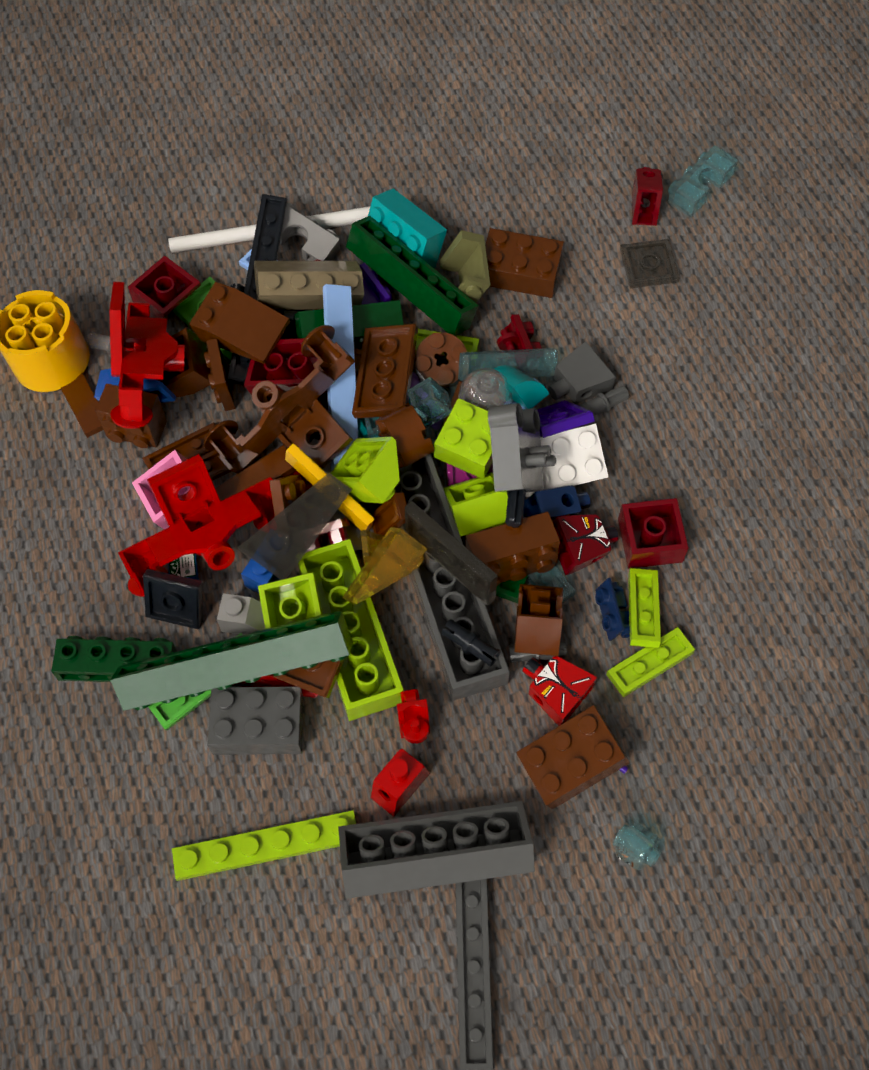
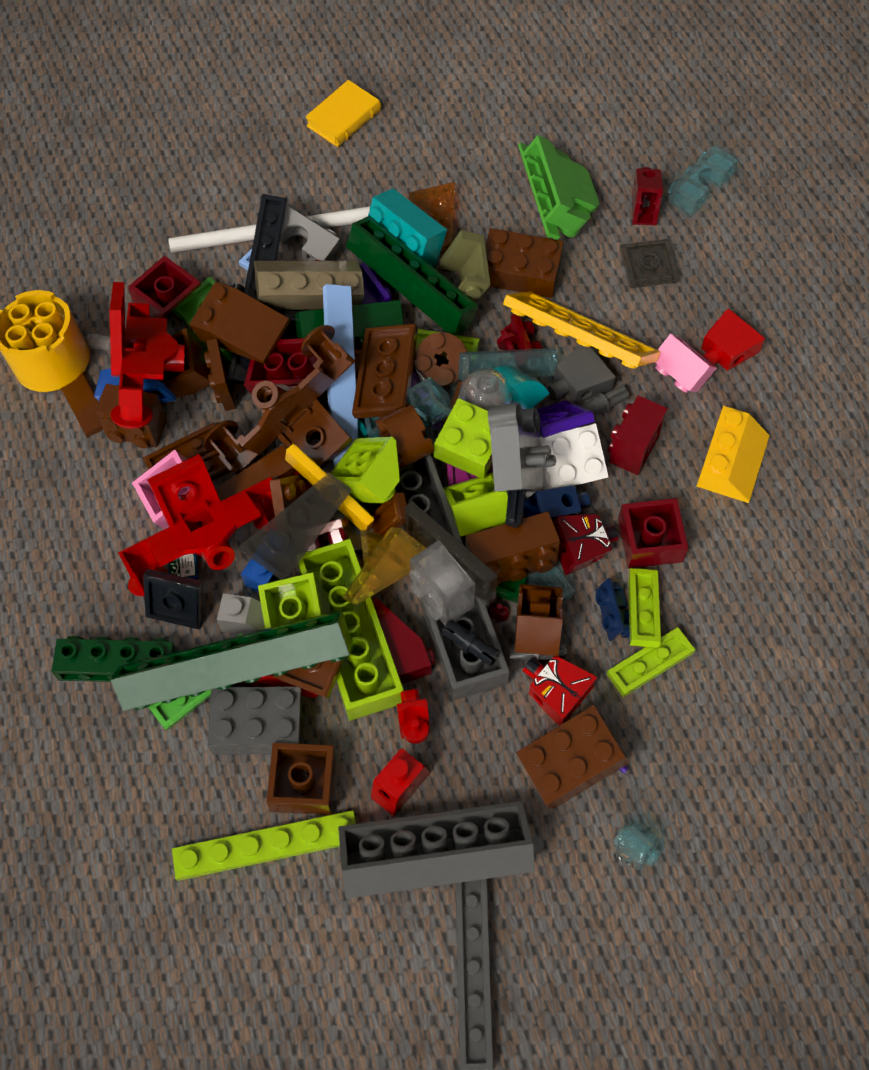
(301, 778): none -> reddish brown brick
(343, 113): none -> yellow piece
(405, 646): none -> dark red slope
(439, 205): none -> clear orange wing
(441, 583): none -> clear brick
(498, 611): none -> dark red rock
(559, 188): none -> bright green brick
(585, 330): none -> yellow plate
(636, 434): none -> dark red brick
(683, 364): none -> bright pink brick
(731, 341): none -> red torso
(734, 455): none -> yellow slope

